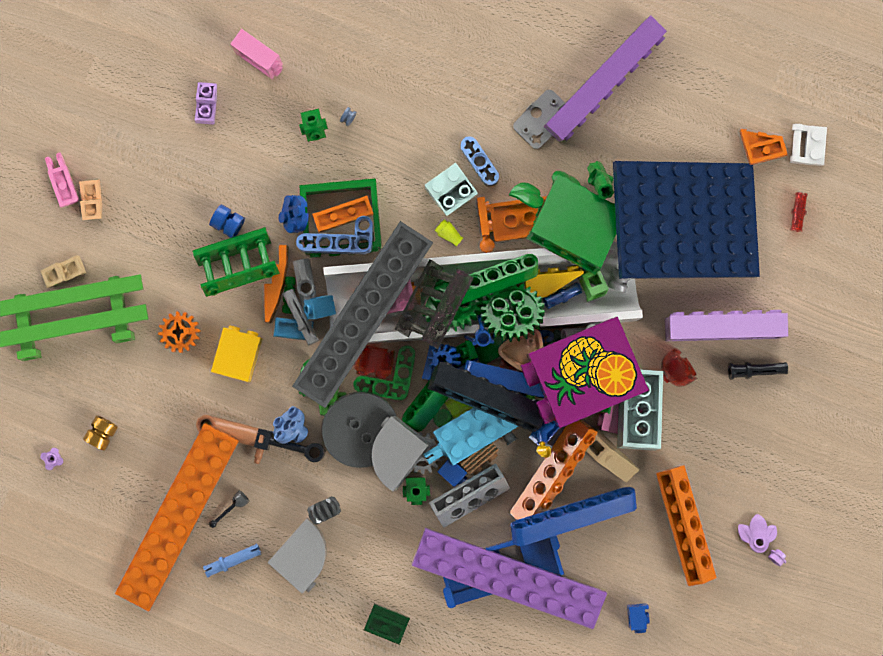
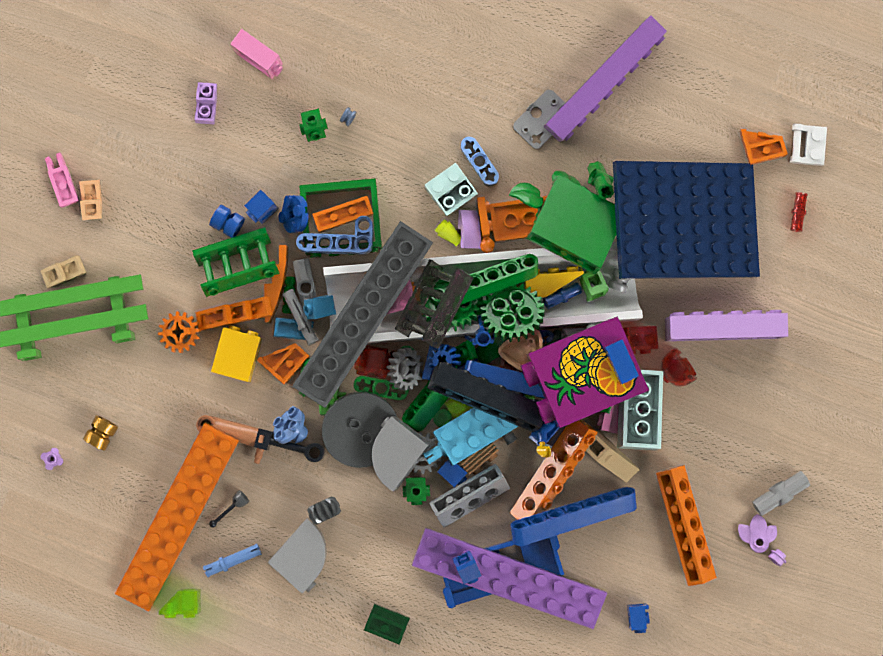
(184, 602): none -> clear neon green slope
(234, 313): none -> orange slope
(260, 207): none -> blue brick
(284, 362): none -> orange wing
(405, 369): none -> light grey gear
(467, 568): none -> blue slope
(470, 229): none -> lavender slope
(621, 361): none -> blue slope
(642, 338): none -> clear red brick
(748, 370): black pin -> none
(781, 493): none -> light grey piece

